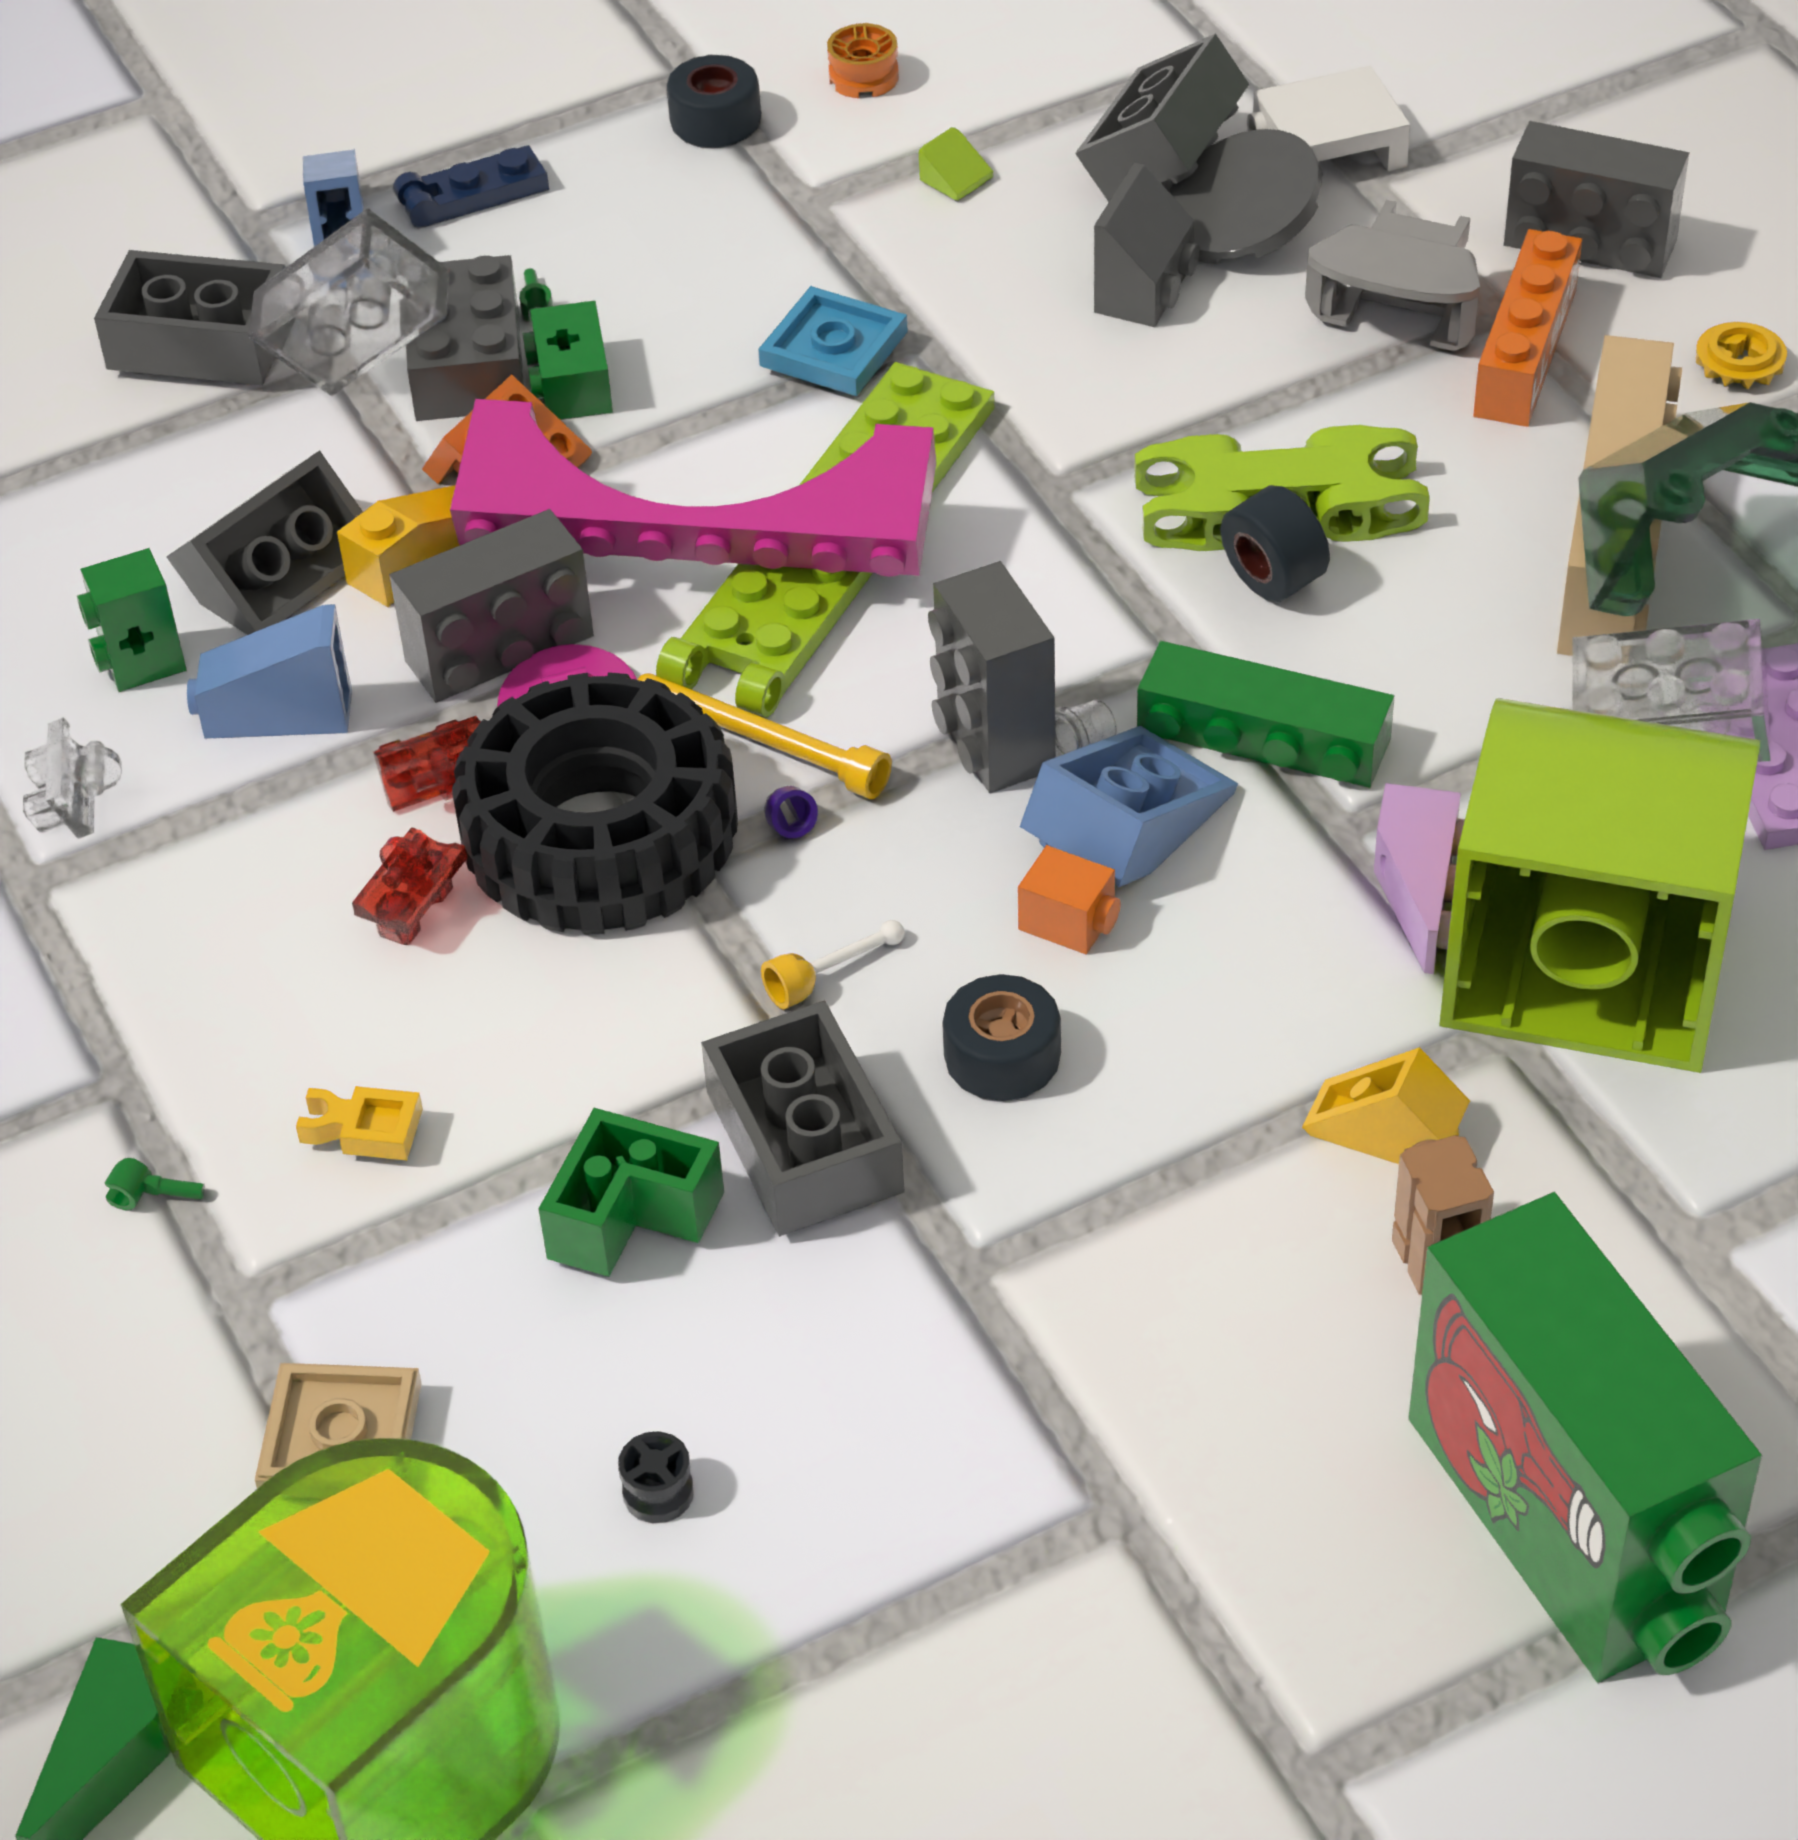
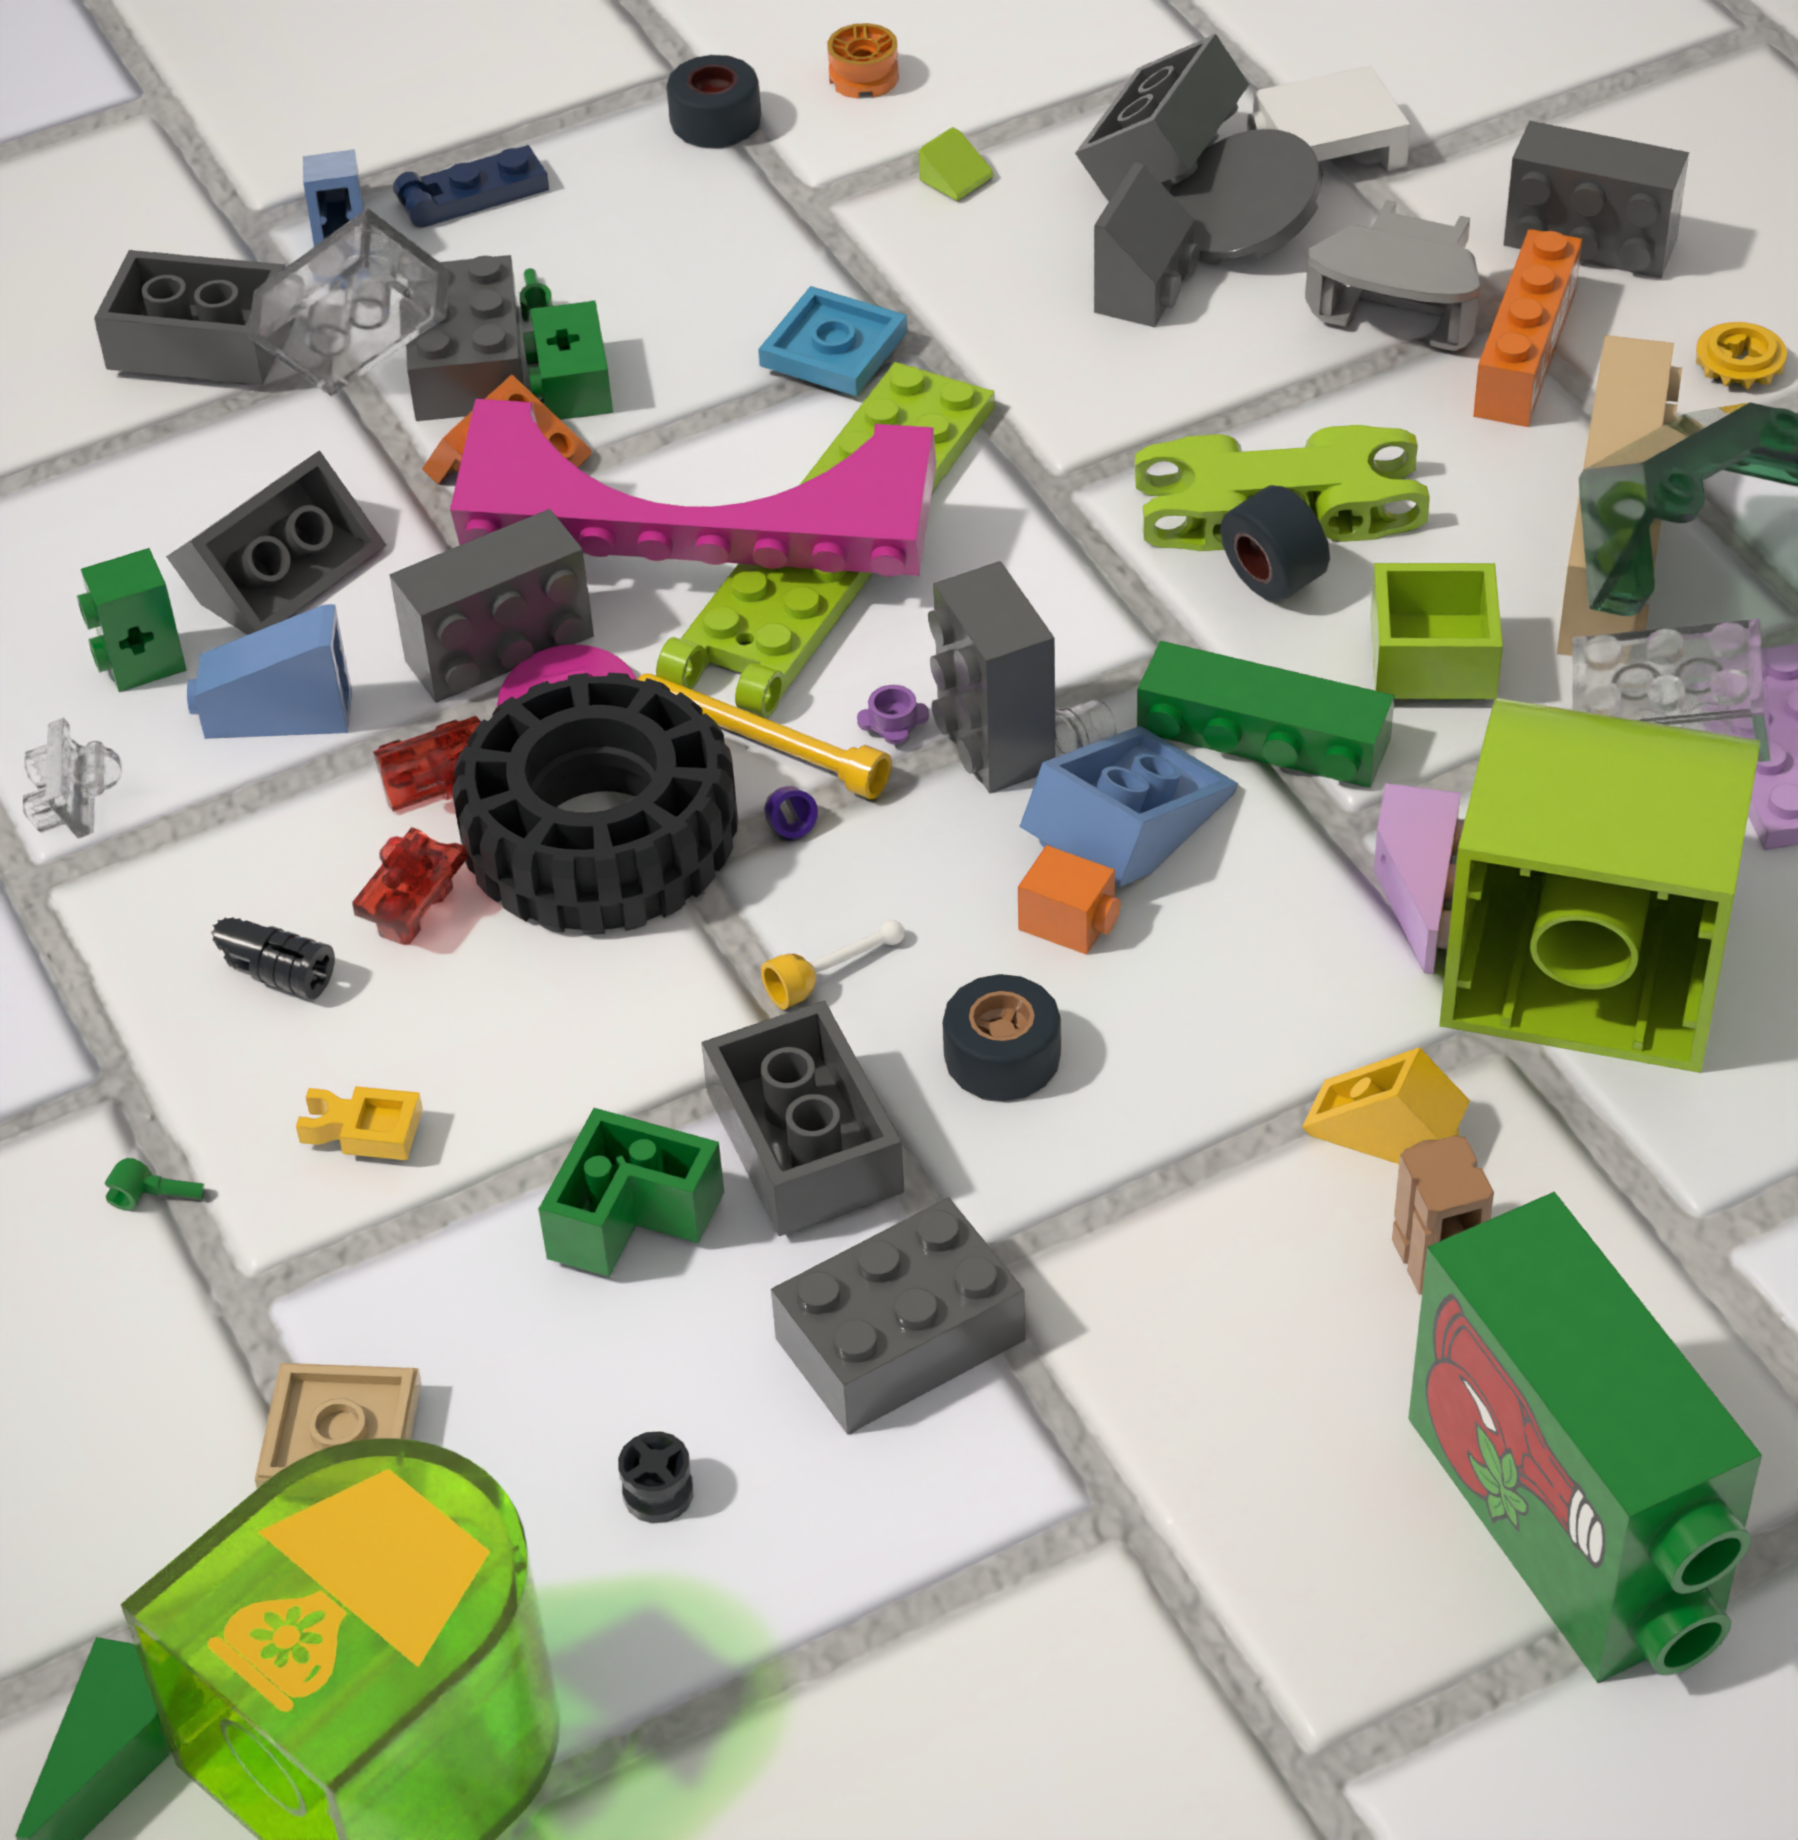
(275, 956): none -> black hinge
(395, 536): yellow slope -> none
(892, 713): none -> medium lavender plate
(898, 1314): none -> dark grey brick
(1436, 630): none -> lime piece

